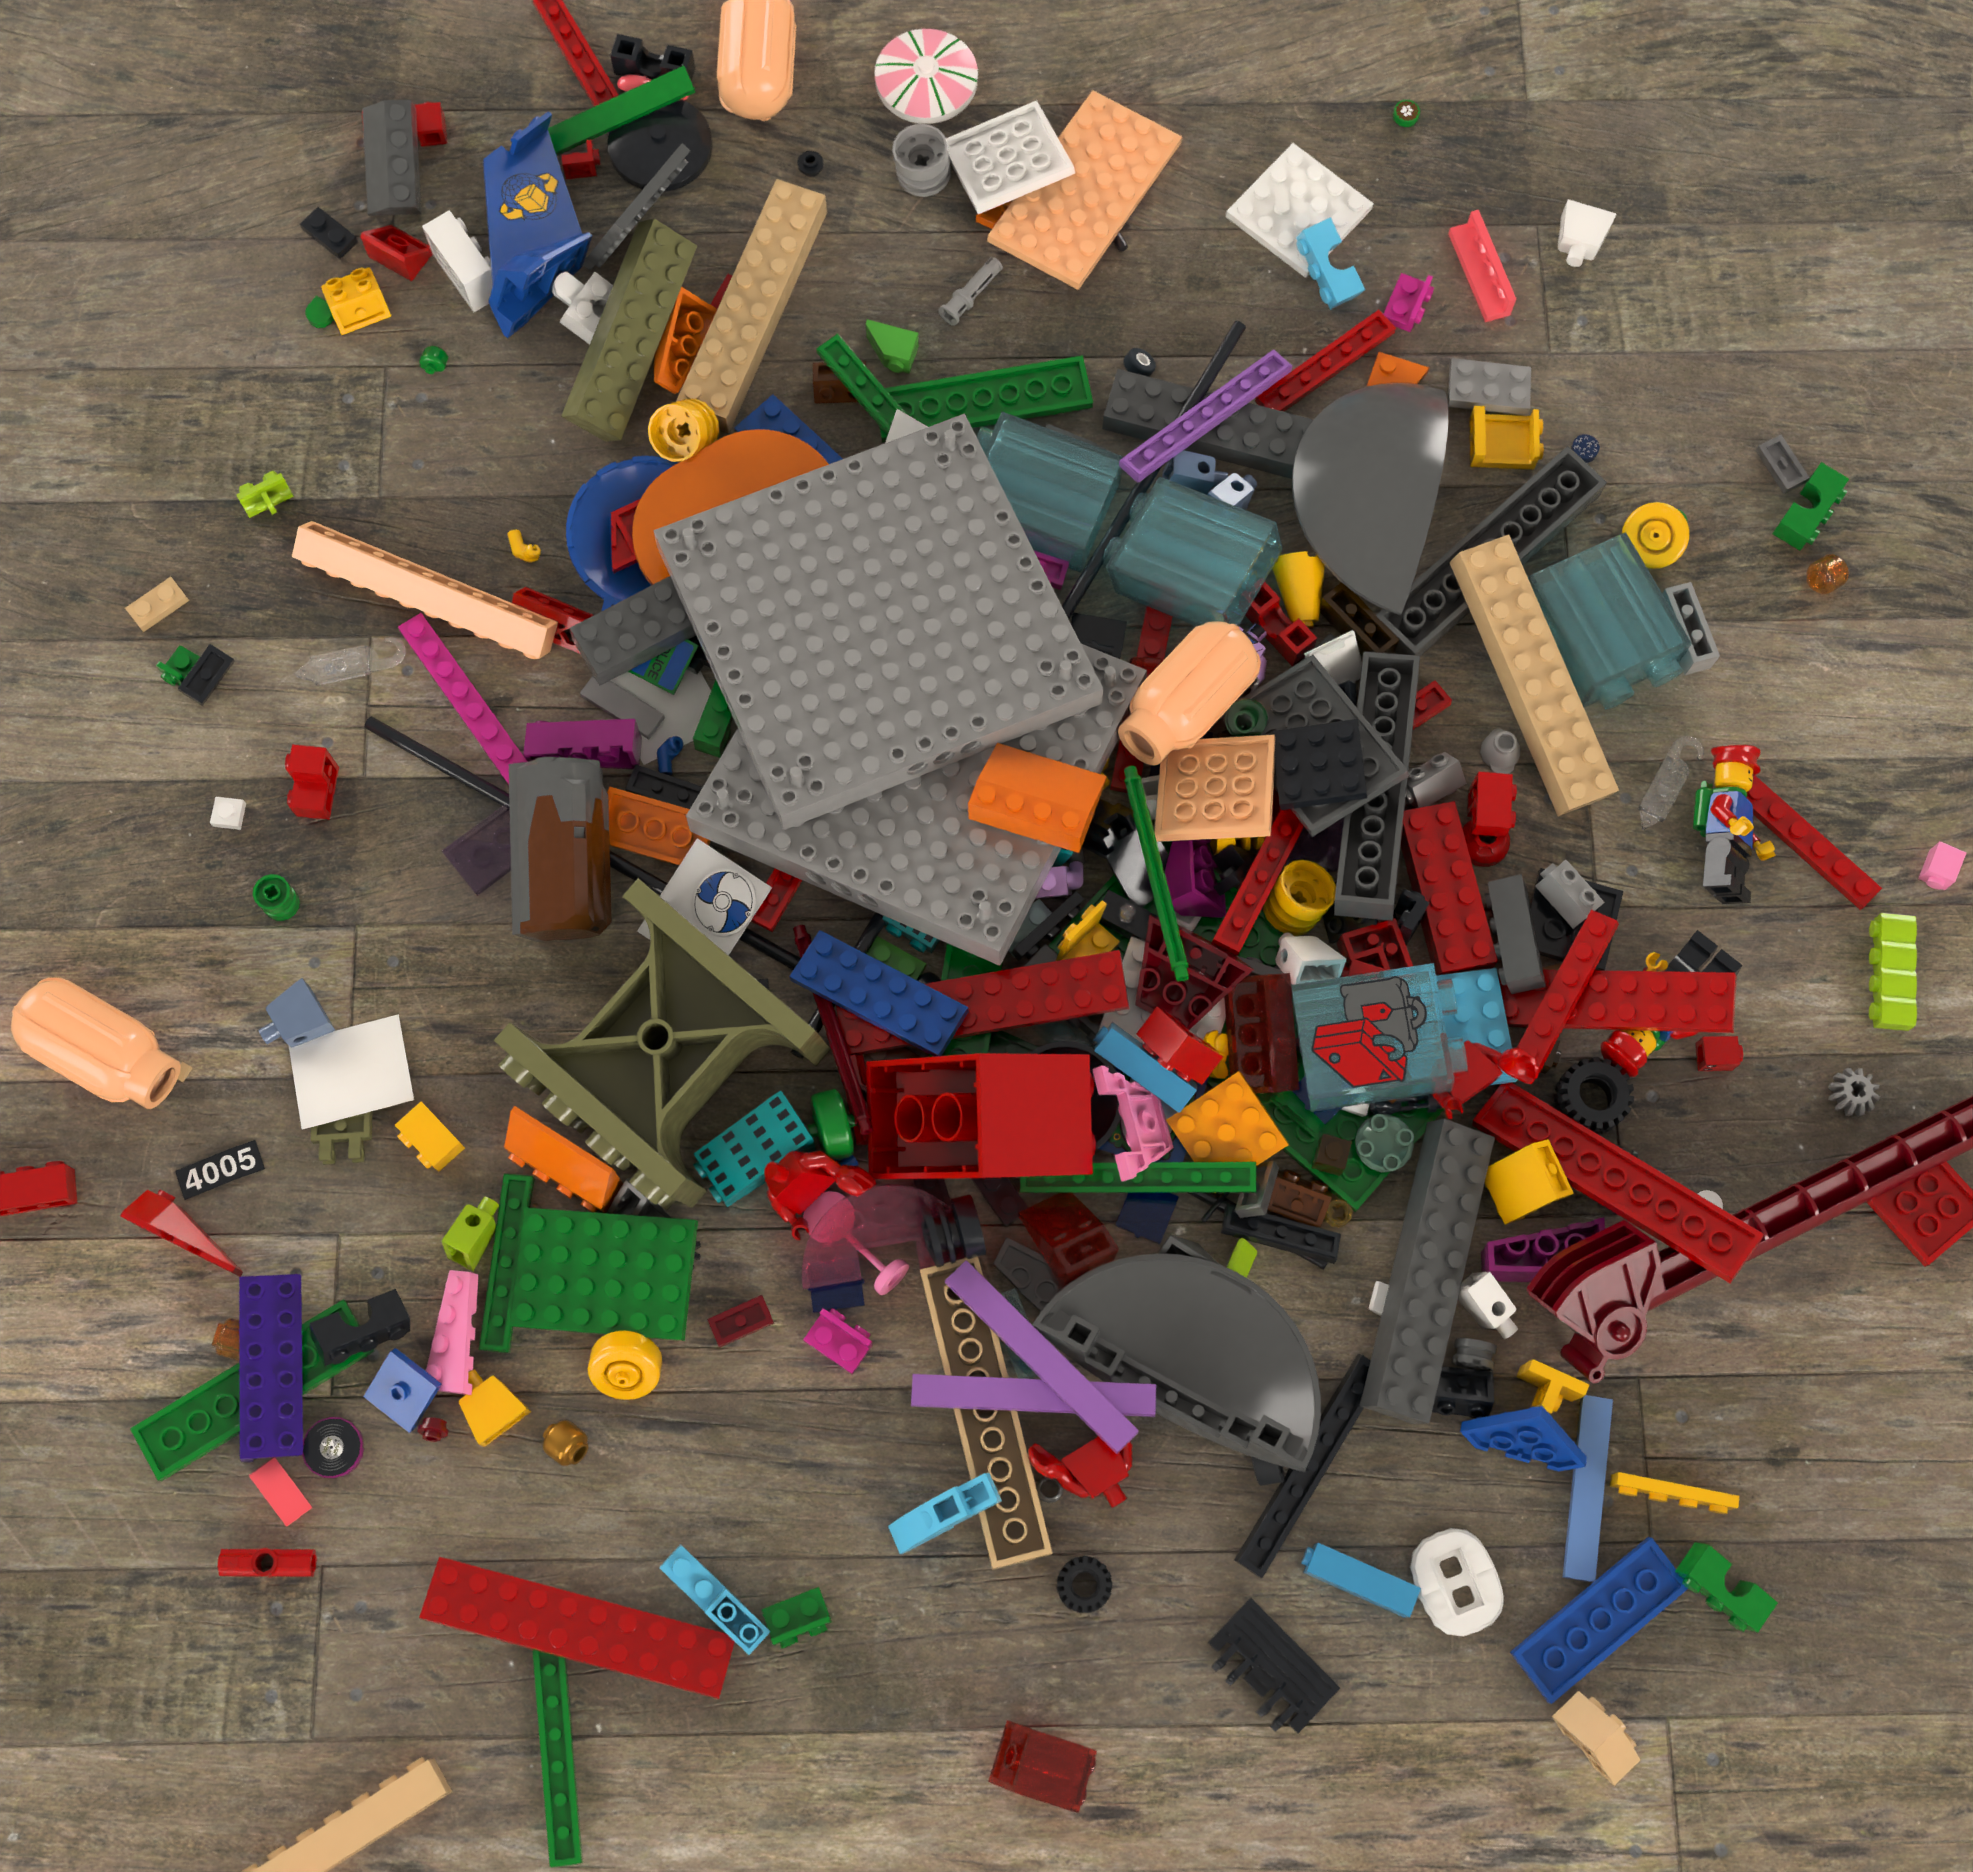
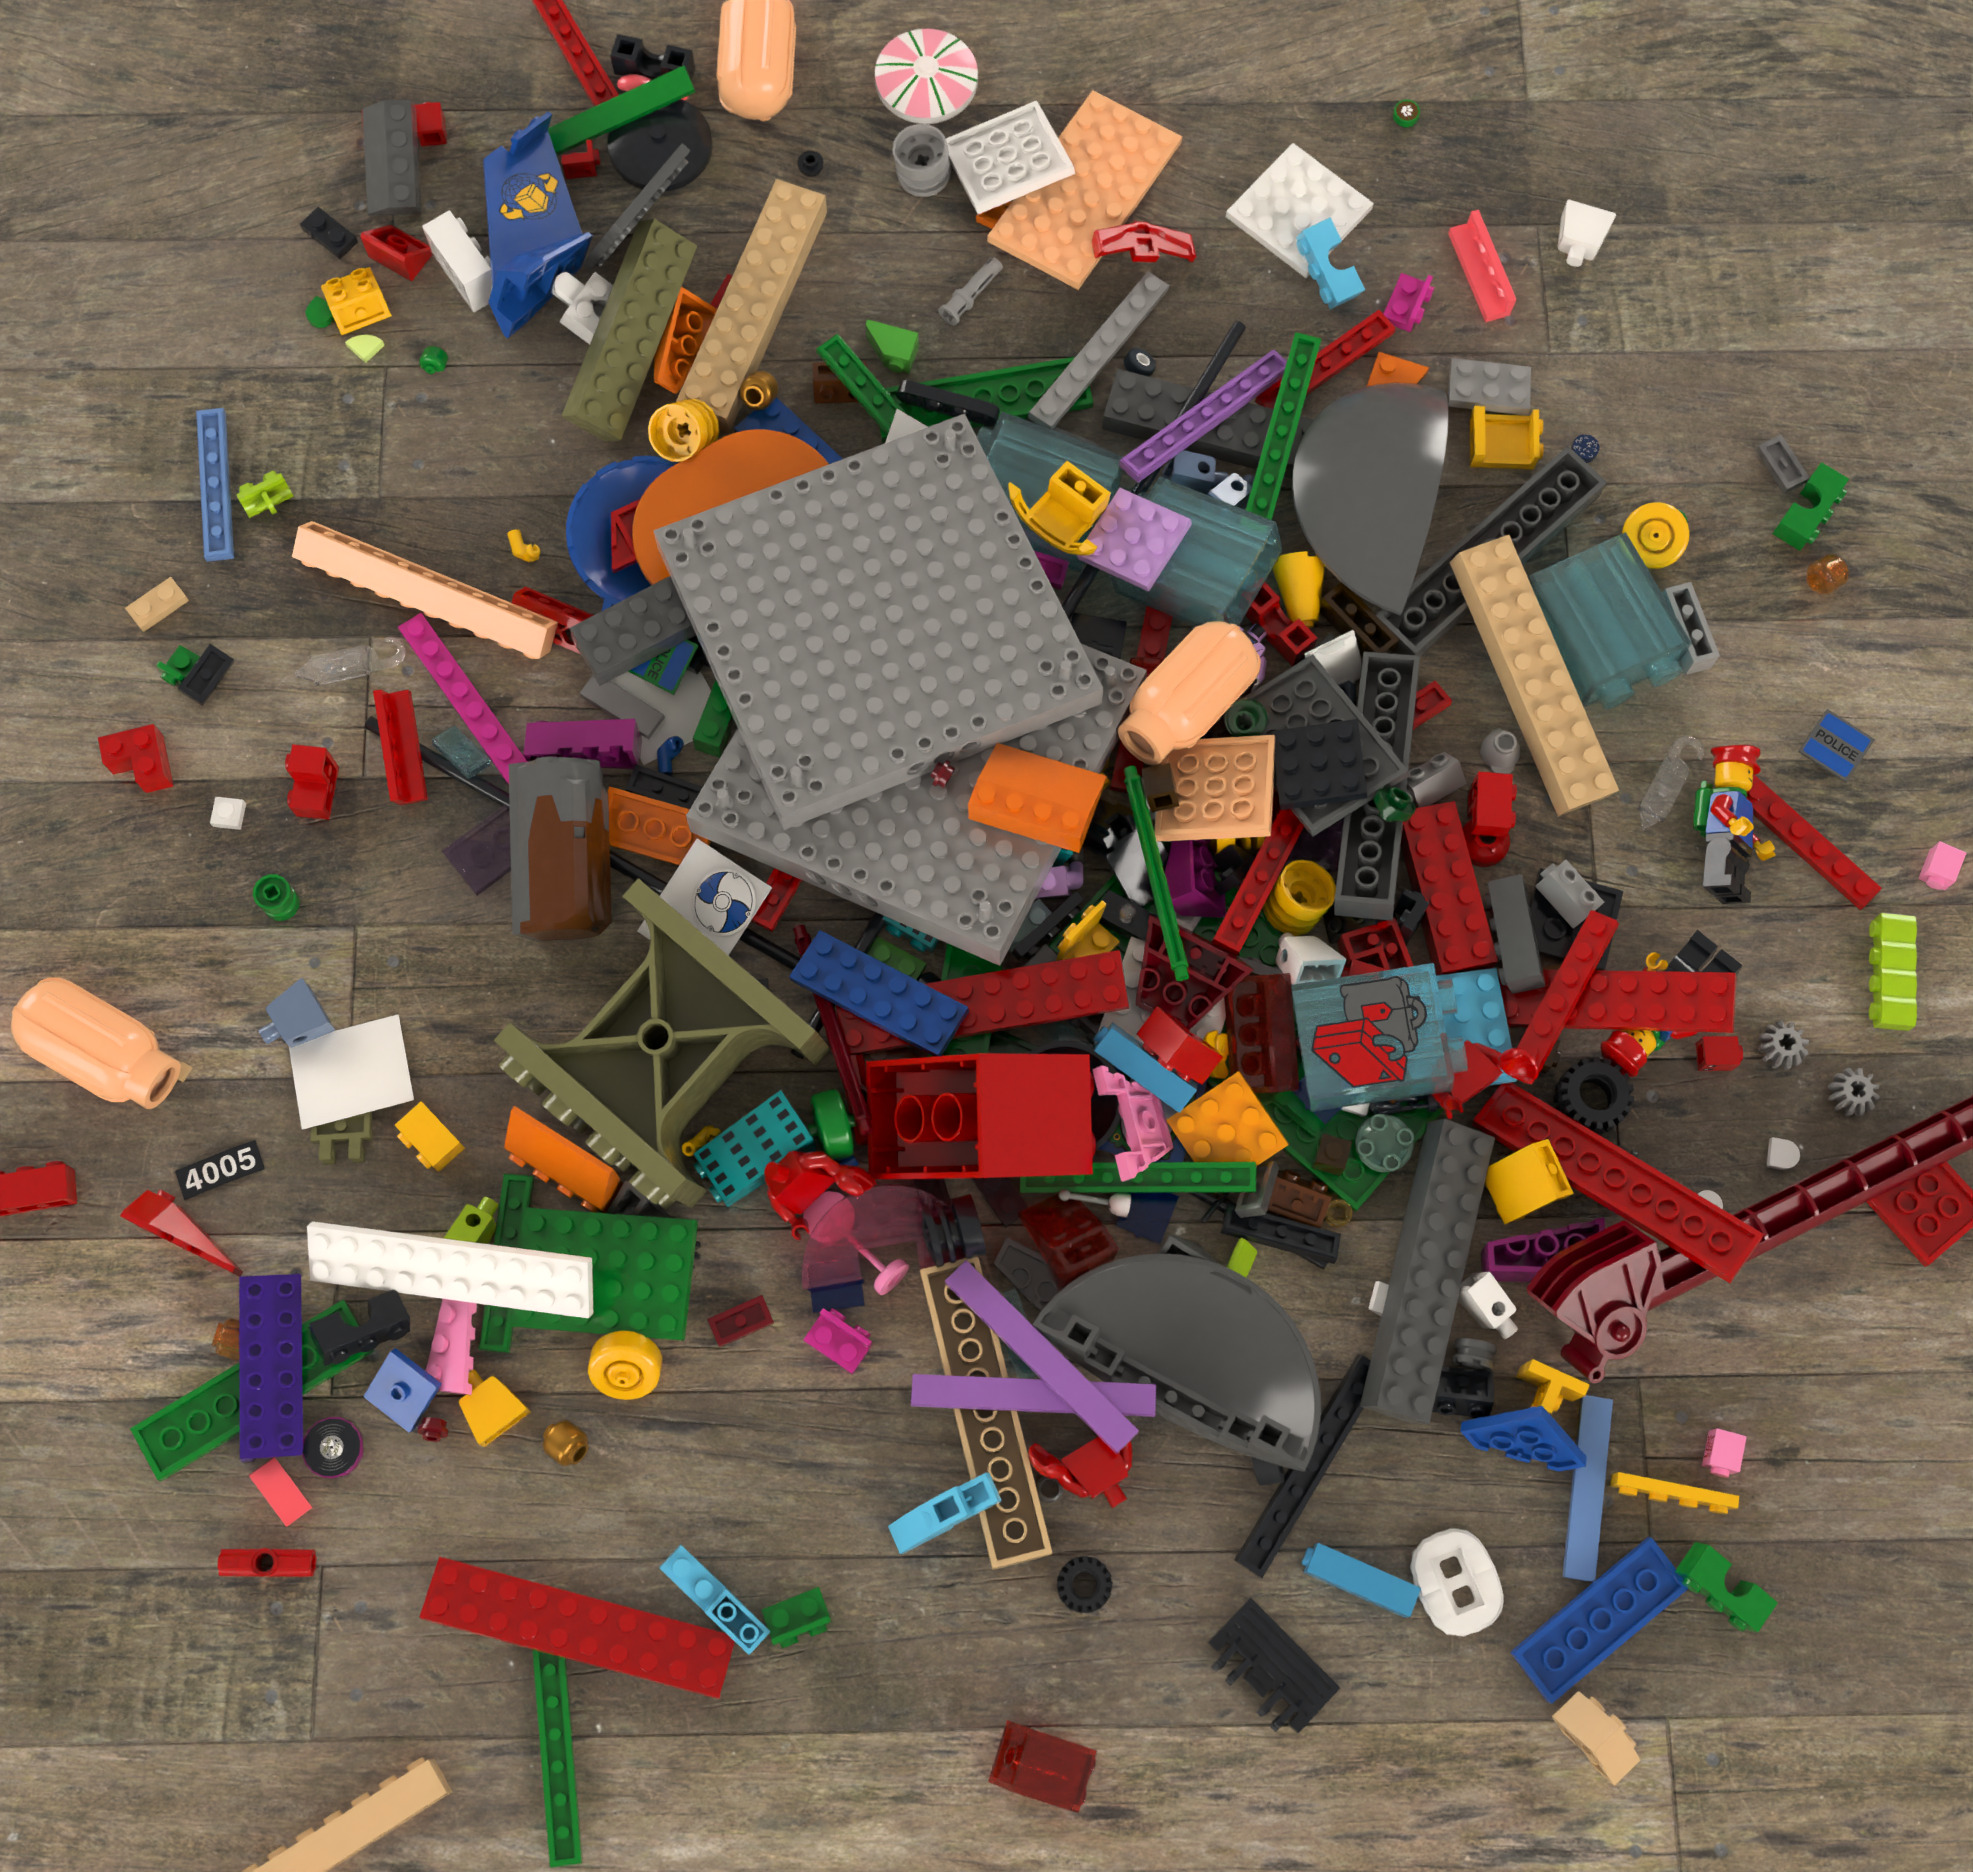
(141, 751): none -> red brick
(215, 484): none -> medium blue tile
(365, 346): none -> yellowish green tile
(400, 747): none -> red fence
(451, 1269): none -> white plate
(461, 752): none -> clear light blue plate
(700, 1139): none -> yellow arm
(758, 390): none -> pearl gold head
(942, 773): none -> dark red plate
(947, 402): none -> black beam
(1064, 510): none -> yellow piece
(1098, 351): none -> light grey plate
(1118, 1203): none -> hinge
(1135, 539): none -> lavender plate
(1143, 242): none -> plate
(1160, 787): none -> dark brown brick
(1283, 425): none -> green plate
(1394, 804): none -> dark green plate
(1723, 1452): none -> bright pink brick
(1782, 1154): none -> white tile
(1792, 1039): none -> light grey gear
(1836, 745): none -> piece

